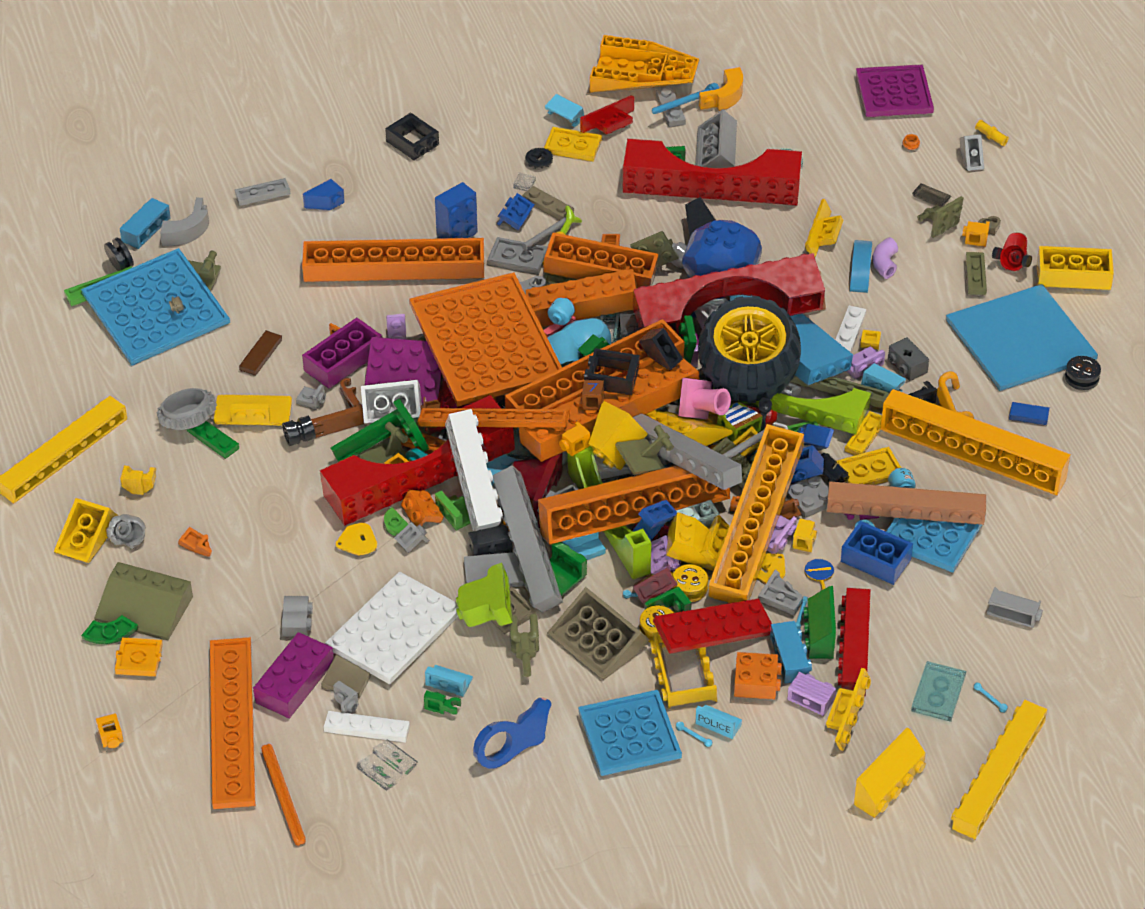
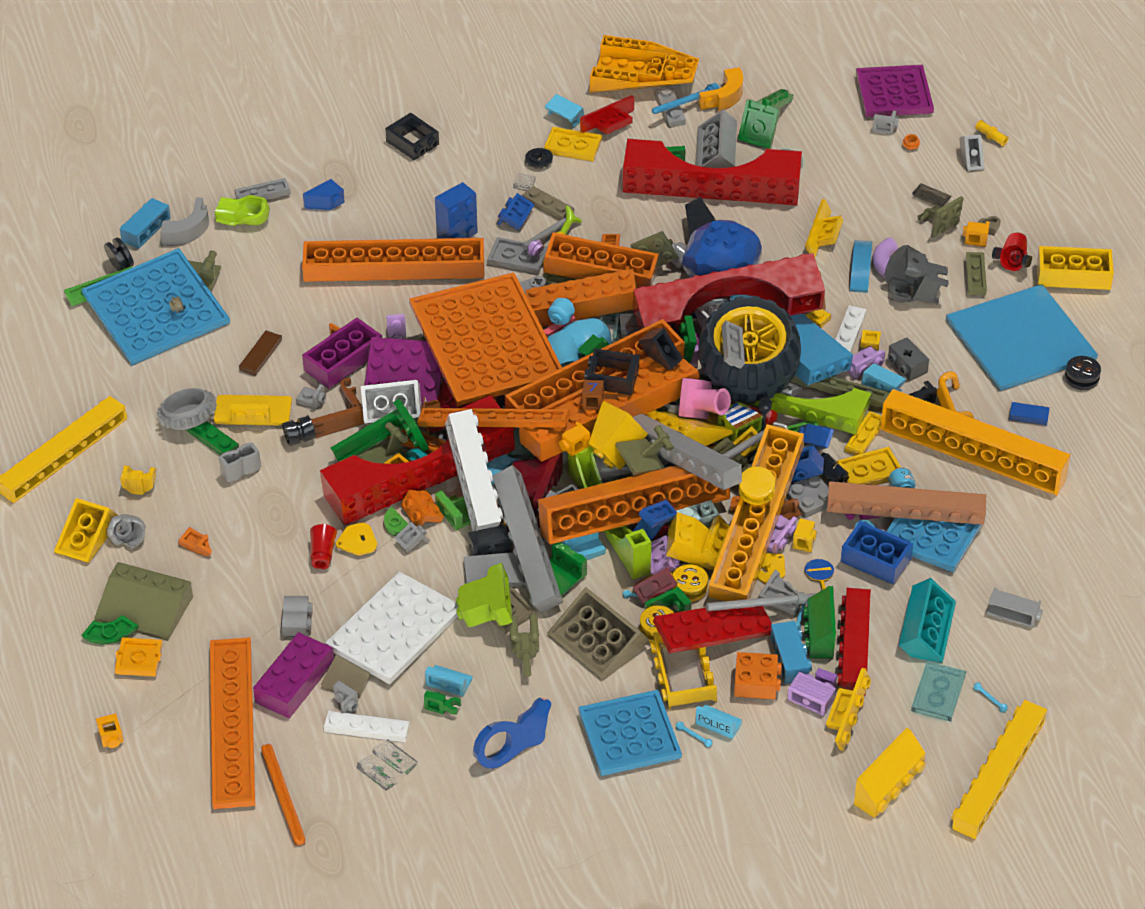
(239, 462): none -> light grey brick
(246, 210): none -> lime hair
(322, 545): none -> red plant
(535, 248): none -> lavender plate
(733, 344): none -> light grey plate
(757, 485): none -> yellow head
(761, 118): none -> green bracket
(797, 598): none -> light grey bar
(819, 317): none -> yellow plate
(826, 676): none -> medium lavender tile
(885, 124): none -> light grey bracket
(911, 268): none -> dark grey piece
(927, 622): none -> teal slope

